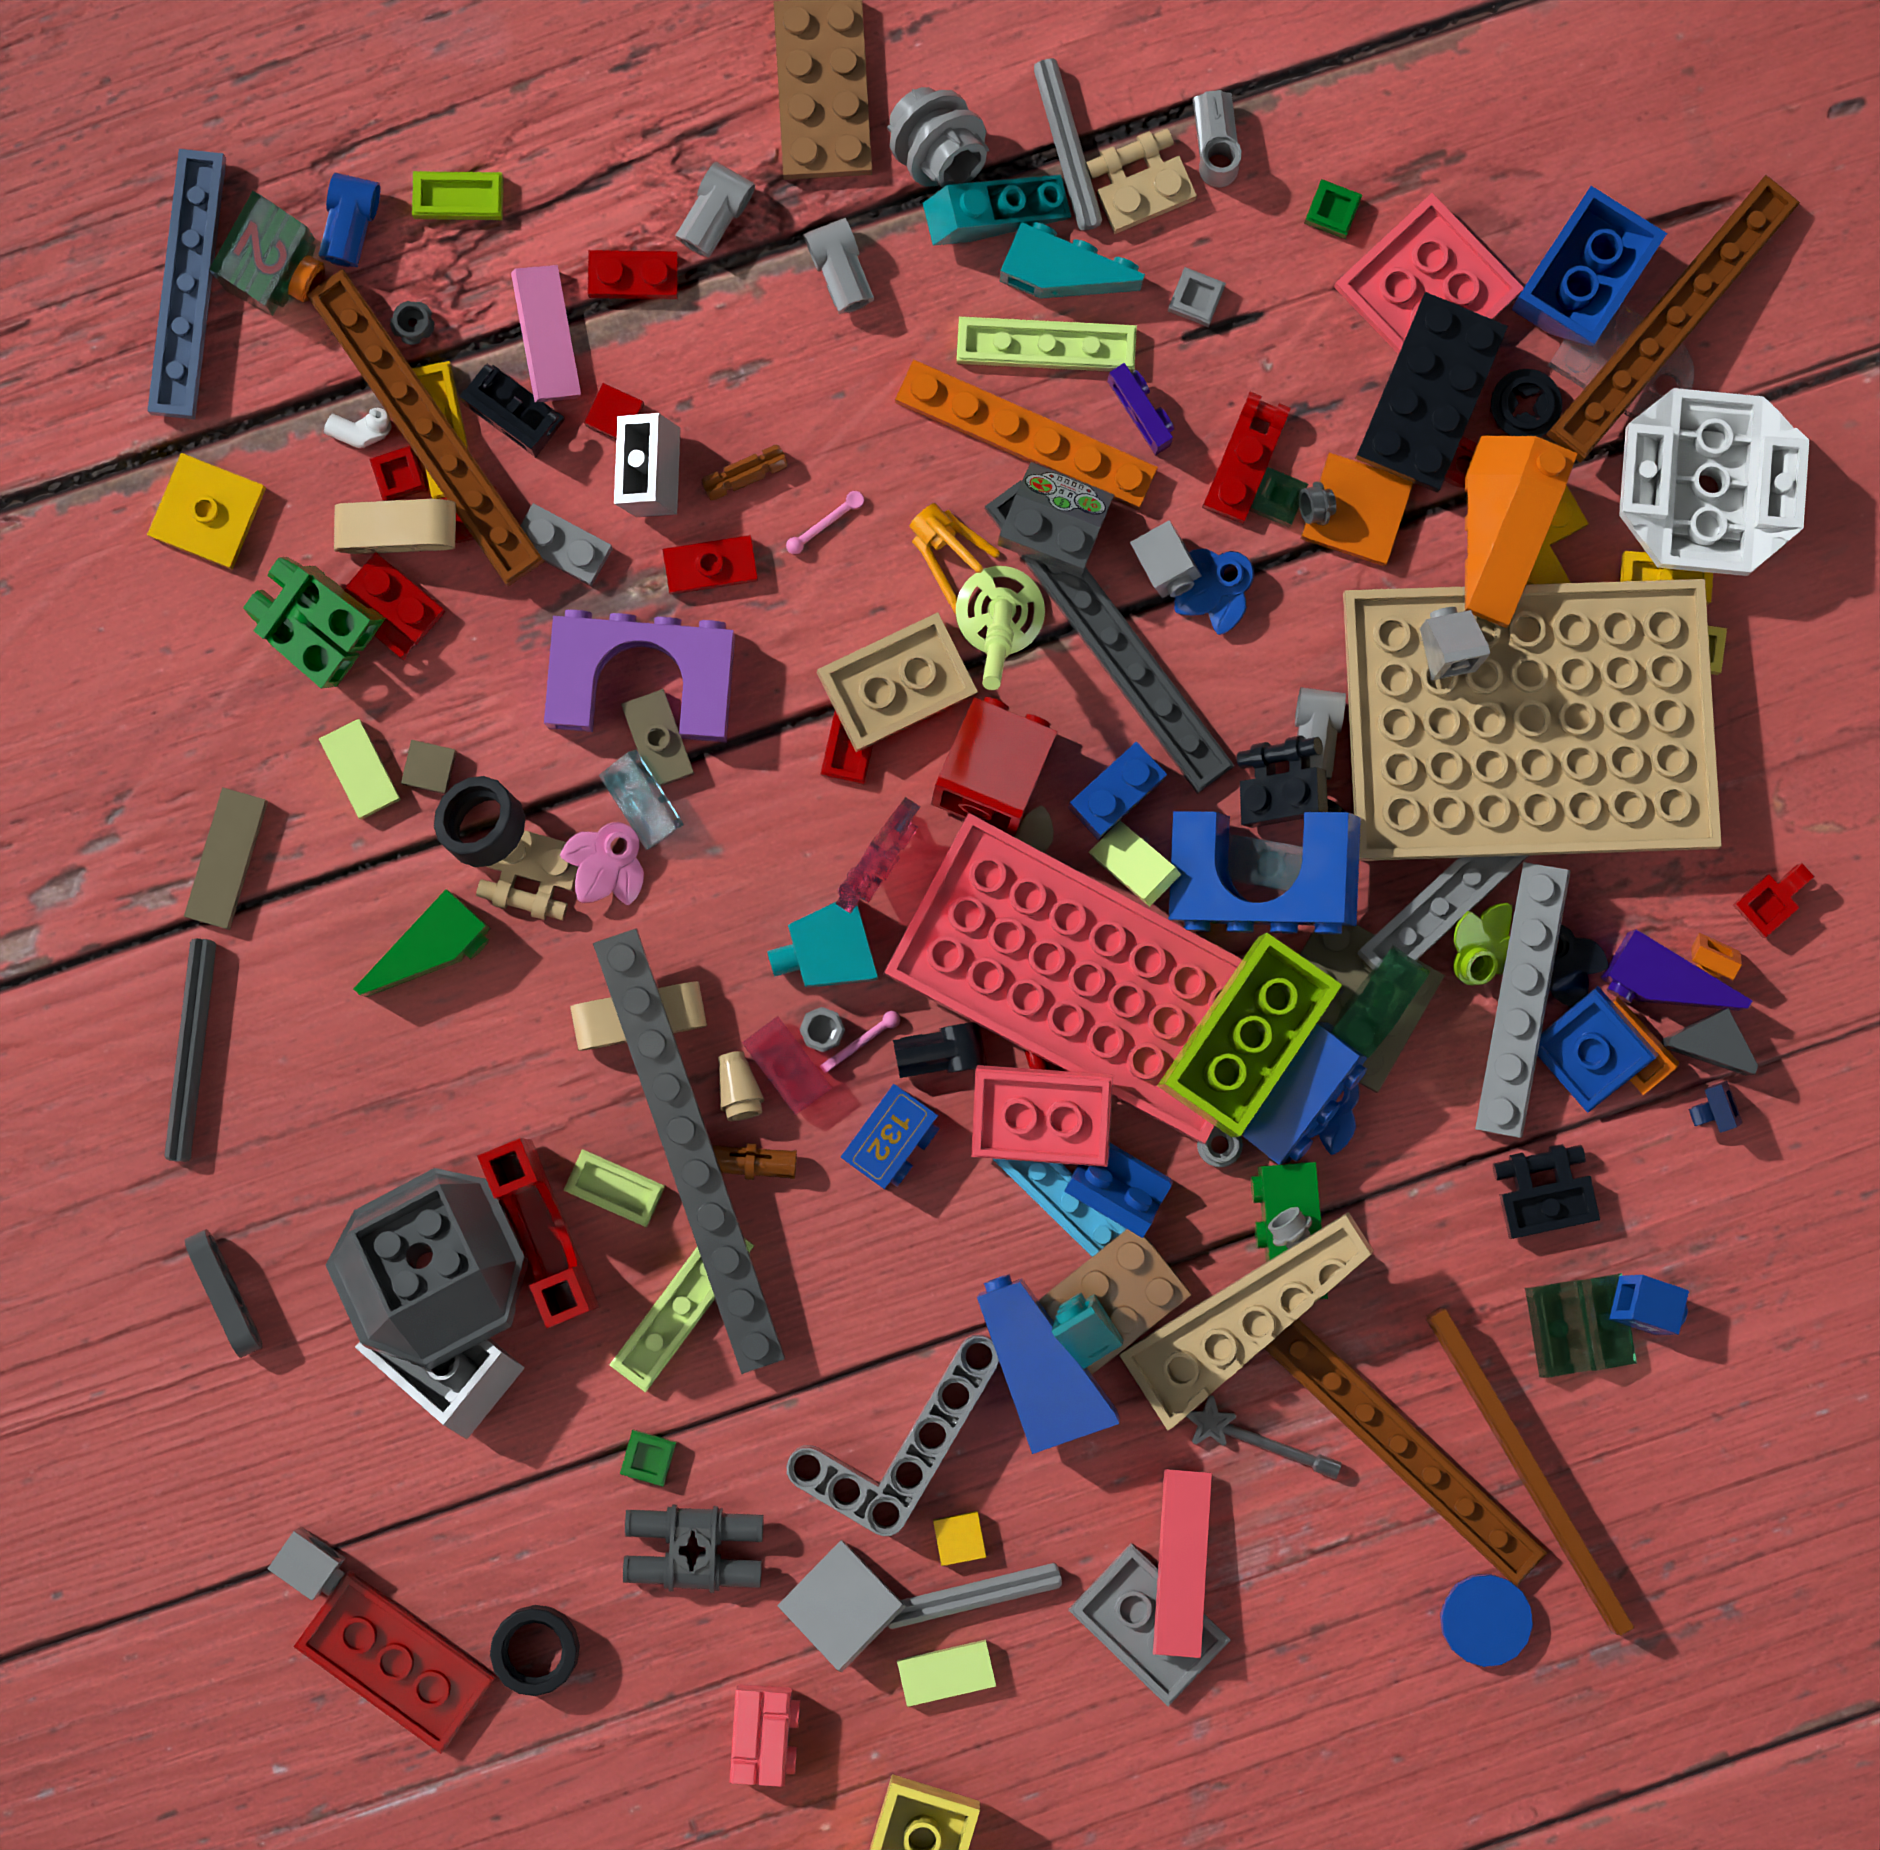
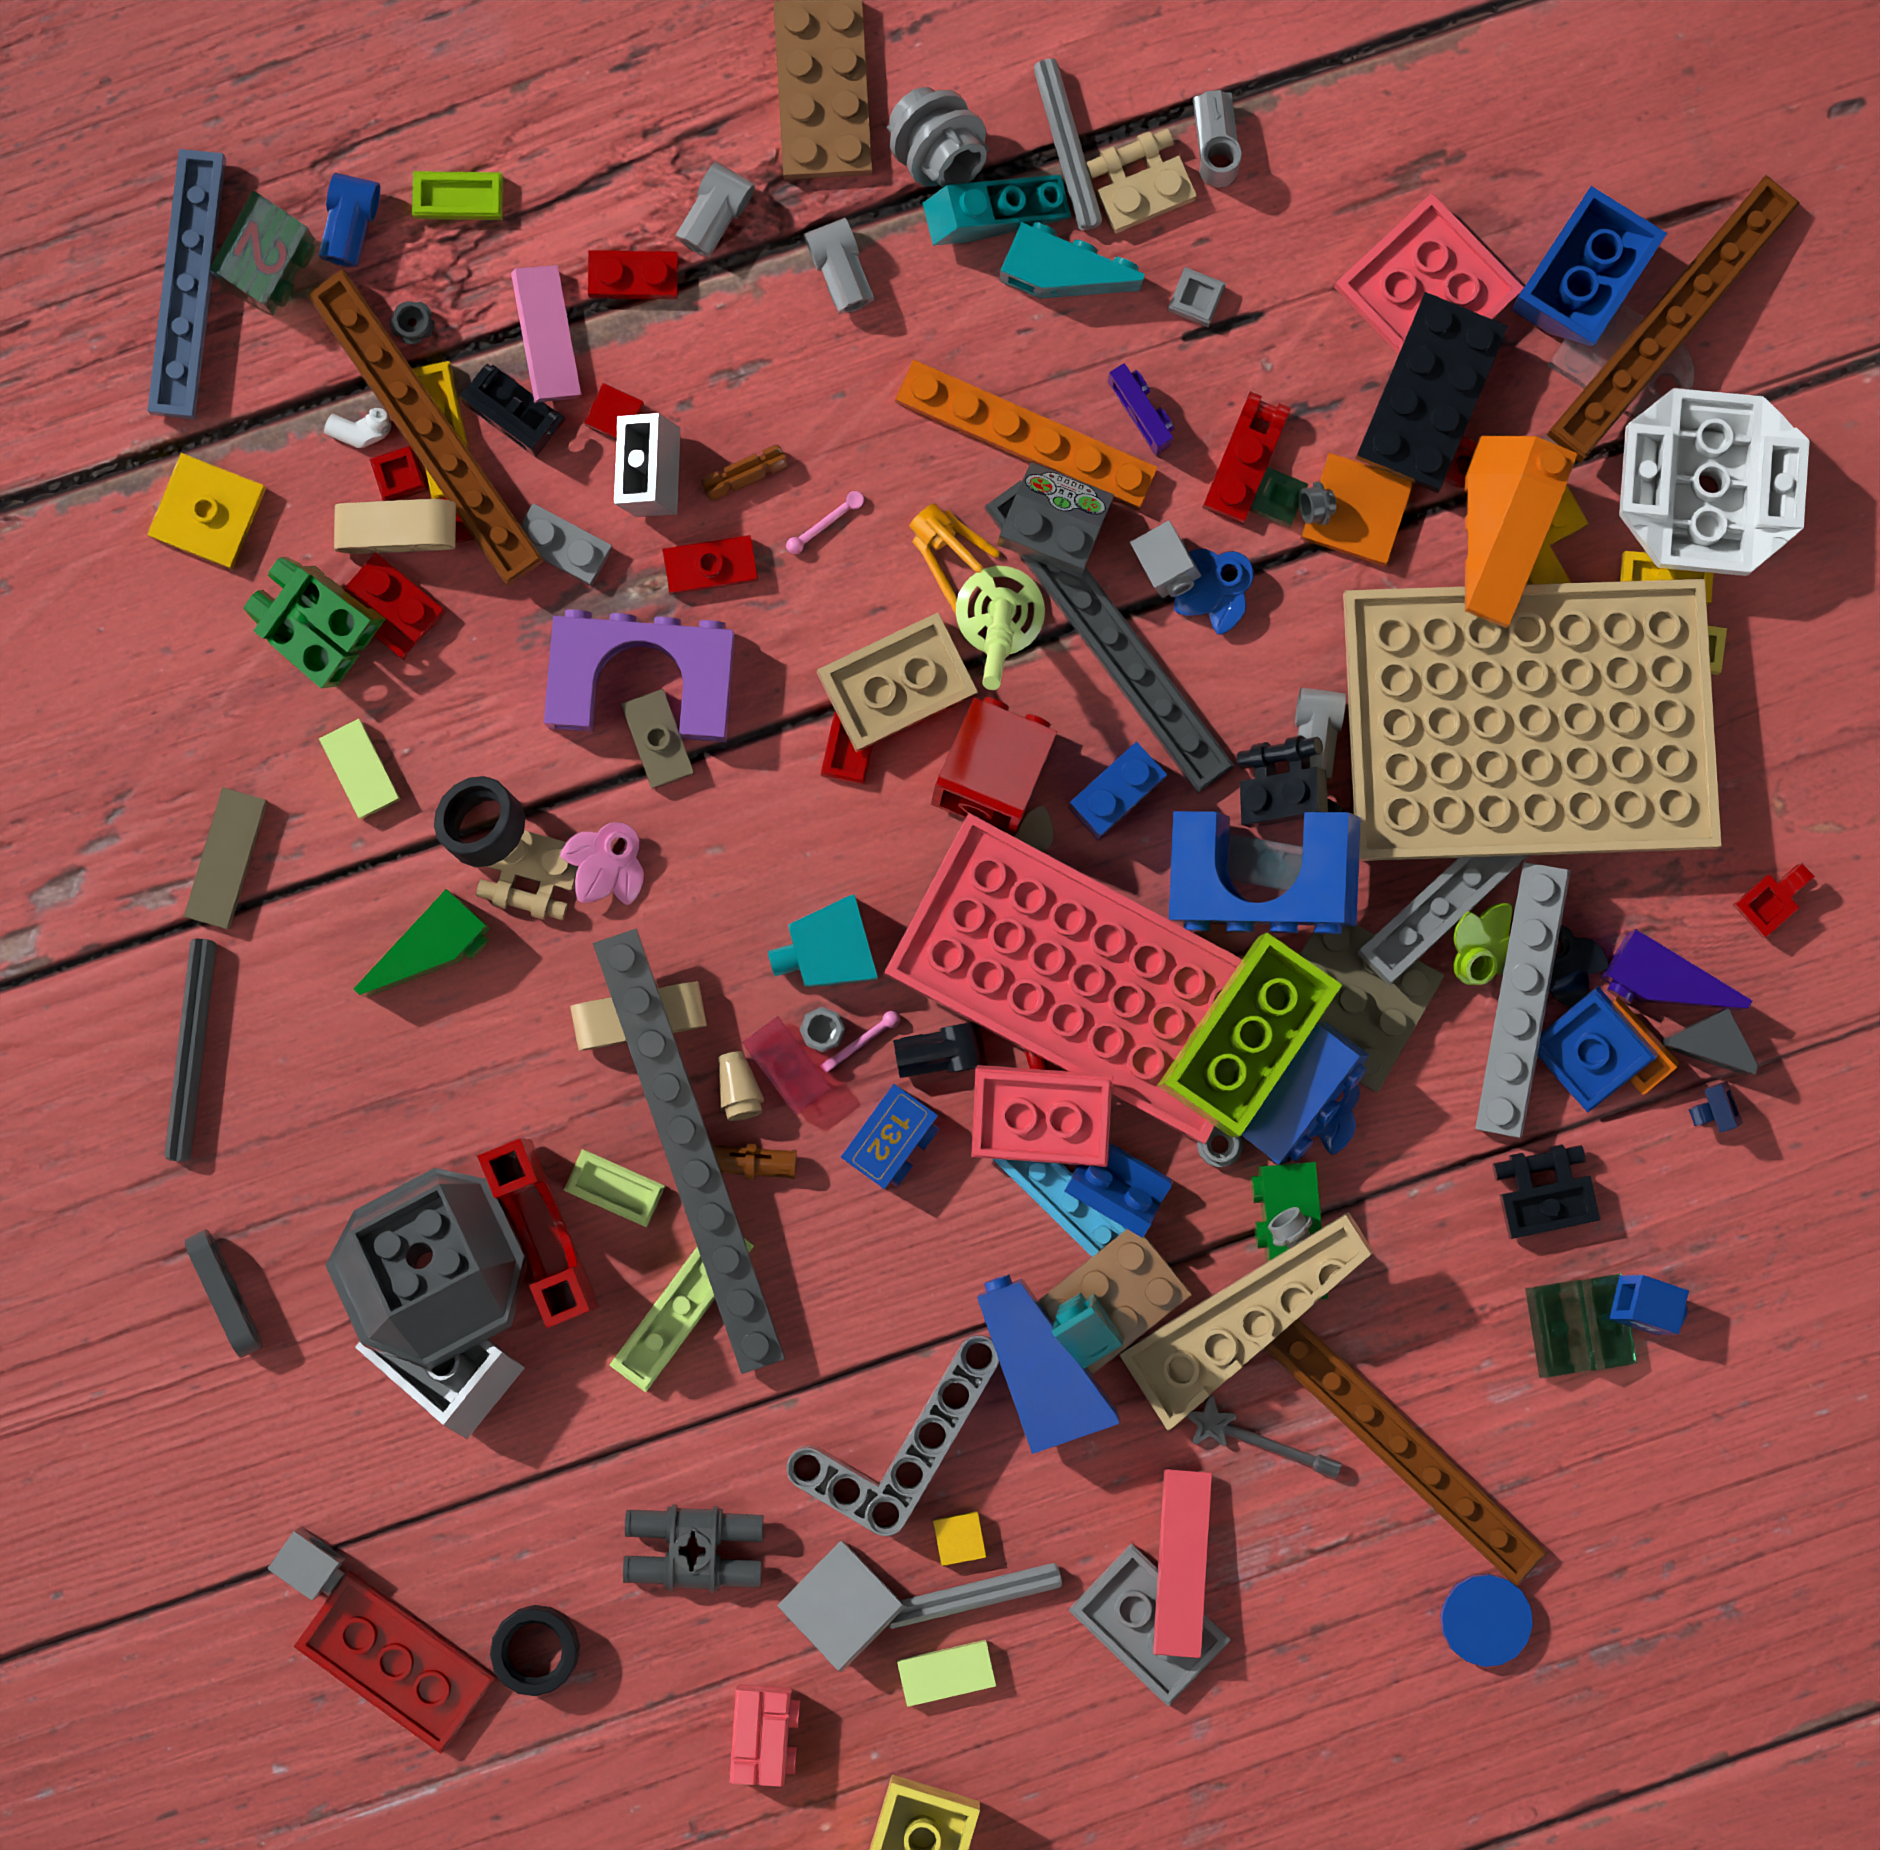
(306, 278): orange tile -> none
(428, 767): dark tan tile -> none
(641, 799): clear light blue plate -> none
(648, 1457): green tile -> none
(879, 858): clear pink plate -> none
(1045, 344): yellowish green tile -> none
(1135, 863): yellowish green tile -> none
(1333, 209): green tile -> none
(1379, 1001): clear green slope -> none
(1453, 643): light grey slope -> none
(1526, 384): black gear -> none
(1529, 1472): dark orange tile -> none
(1715, 957): orange plate -> none

